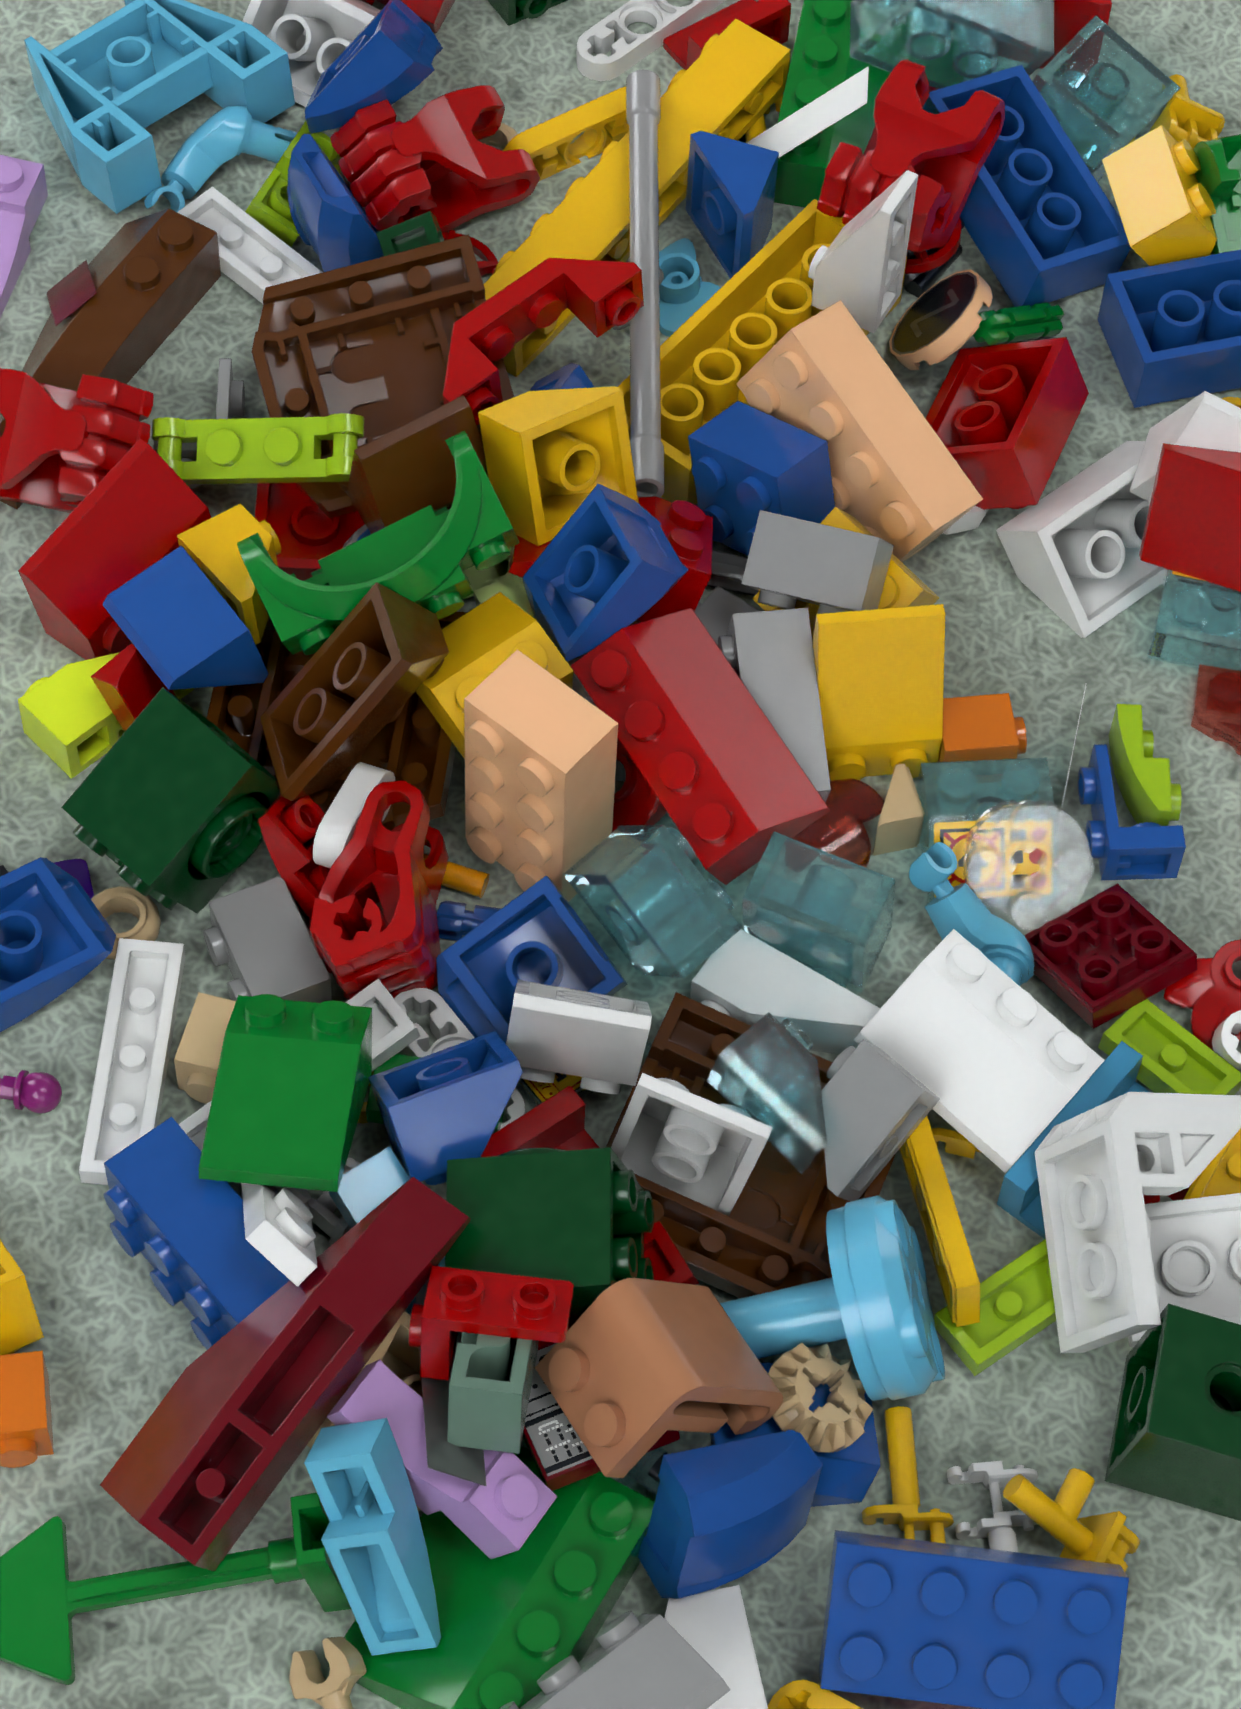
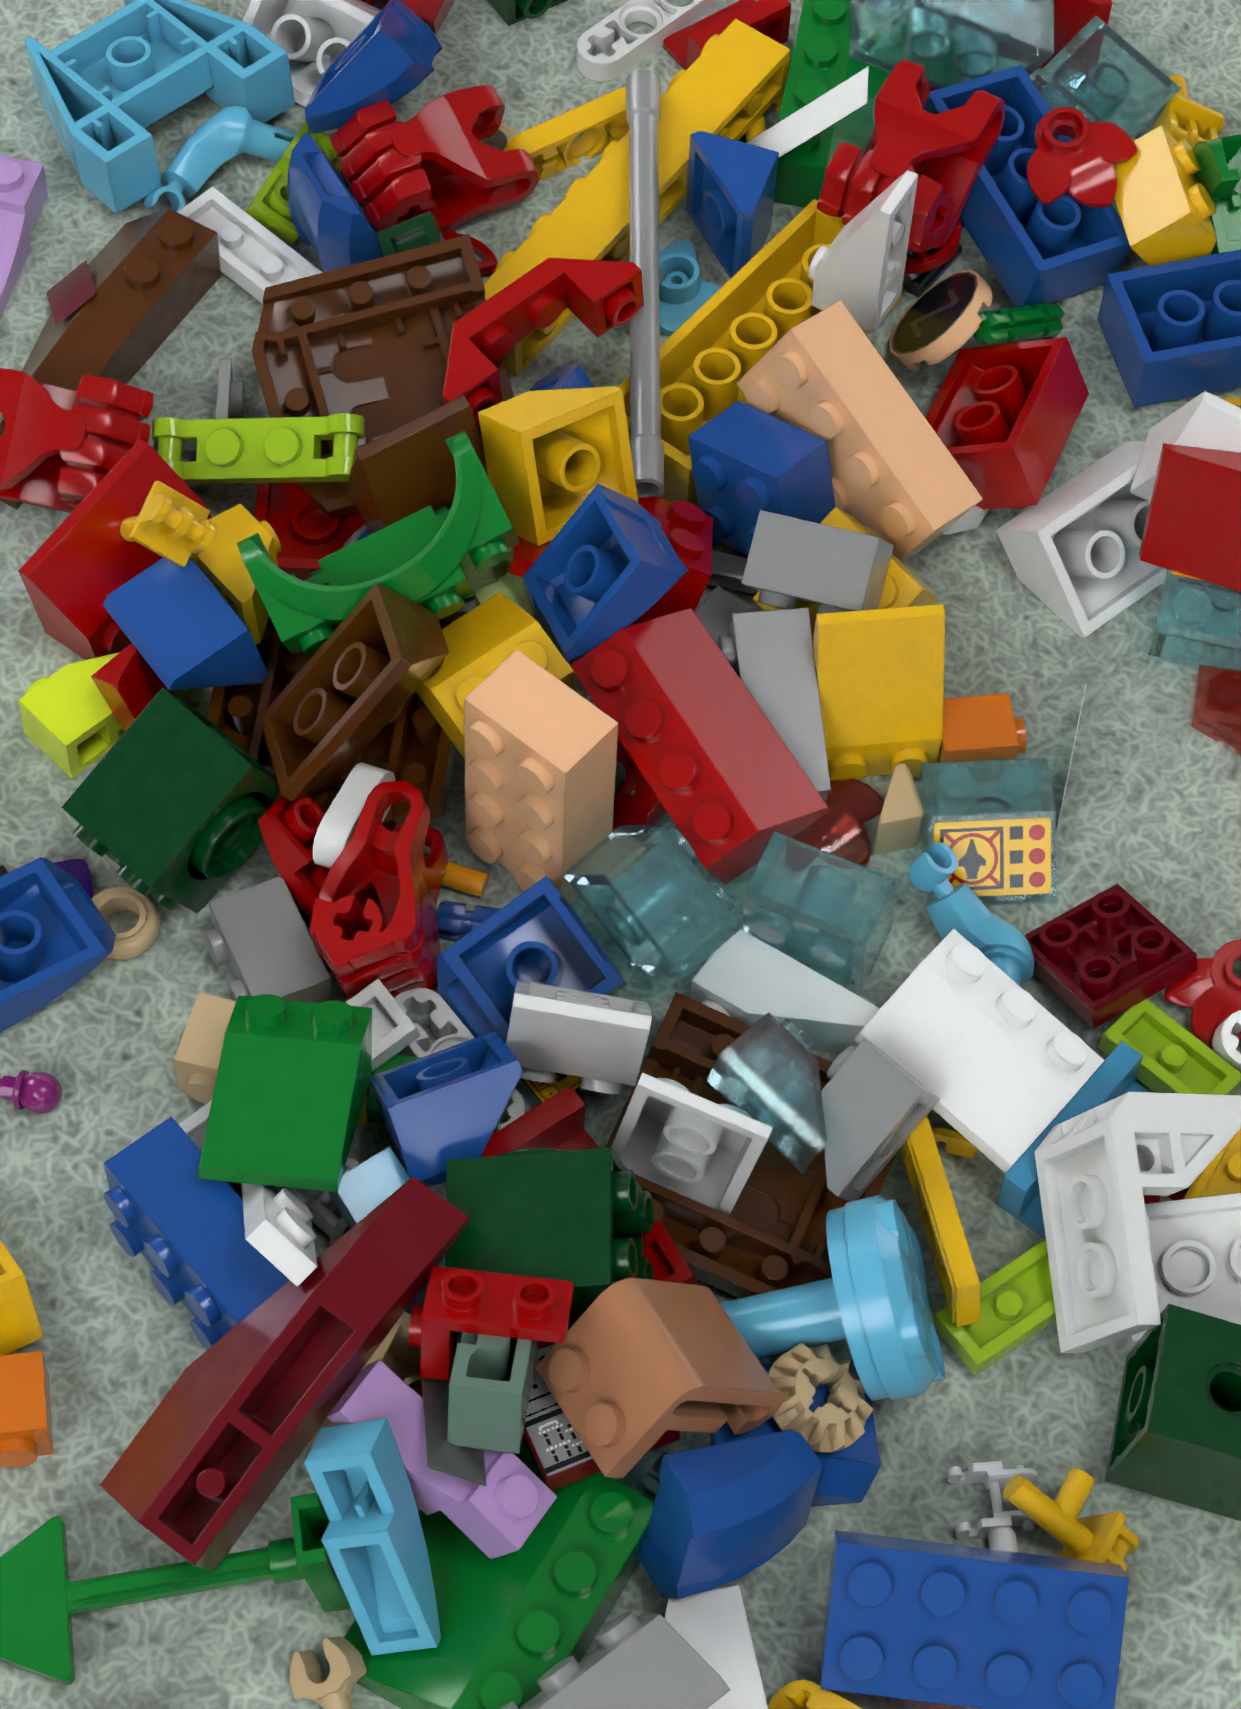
(132, 1051): white plate -> none
(170, 525): none -> yellow arm
(905, 1483): yellow piece -> none
(1027, 826): clear plate -> none
(1079, 166): none -> red plate
(1124, 852): blue bracket -> none
(1140, 777): lime slope -> none

